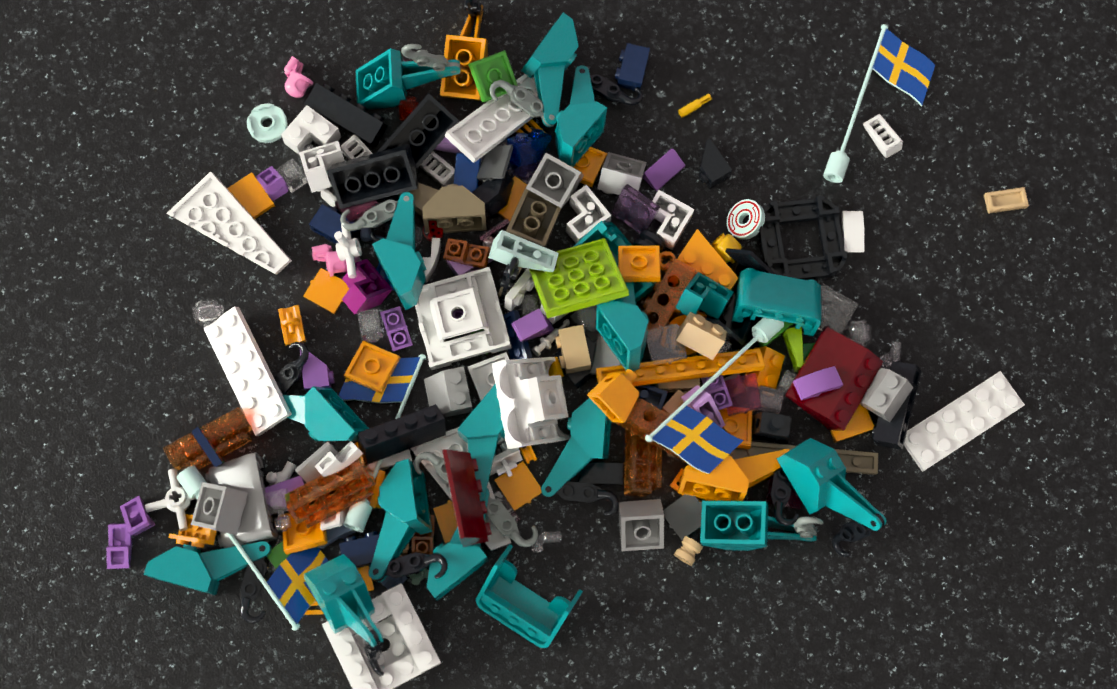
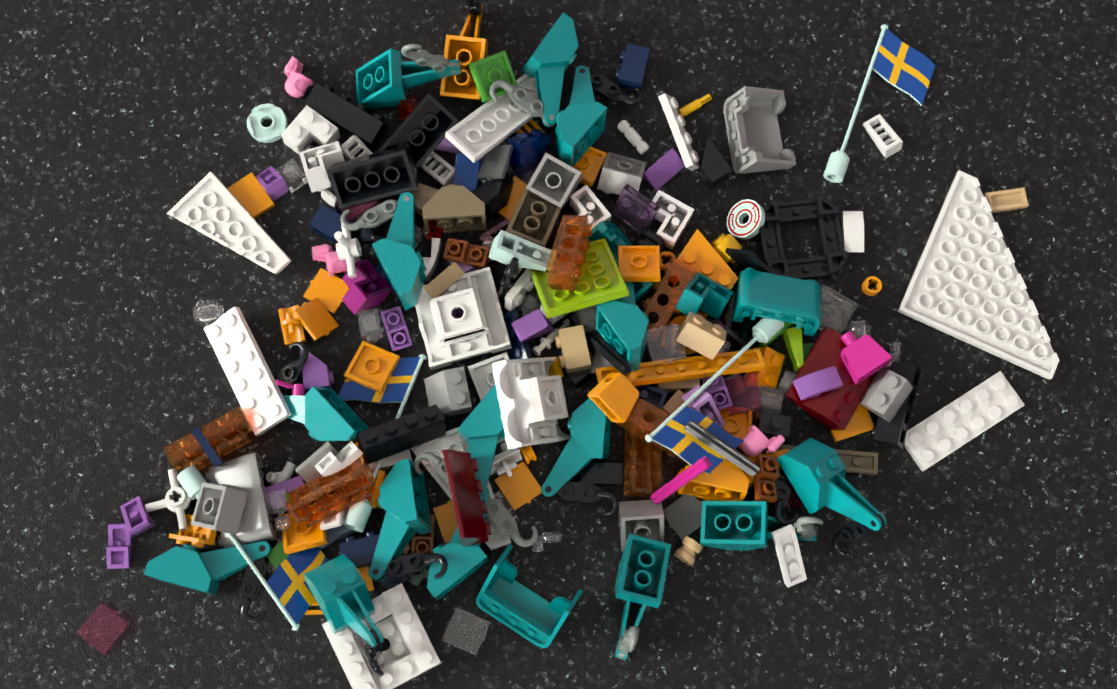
(103, 628): none -> clear pink piece
(297, 389): none -> dark pink hand
(315, 318): none -> light orange piece
(444, 280): none -> tan sticker
(466, 631): none -> clear piece
(568, 253): none -> clear orange brick
(608, 353): none -> black axle
(633, 137): none -> white axle
(640, 581): none -> teal slope
(680, 480): none -> dark pink axle
(681, 137): none -> white plate
(722, 448): none -> dark grey axle
(755, 130): none -> light grey windscreen
(756, 442): none -> bright pink piece
(765, 478): none -> dark orange slope
(789, 555): none -> white plate
(863, 356): none -> dark pink torso
(872, 279): none -> light orange bush
(972, 287): none -> white plate

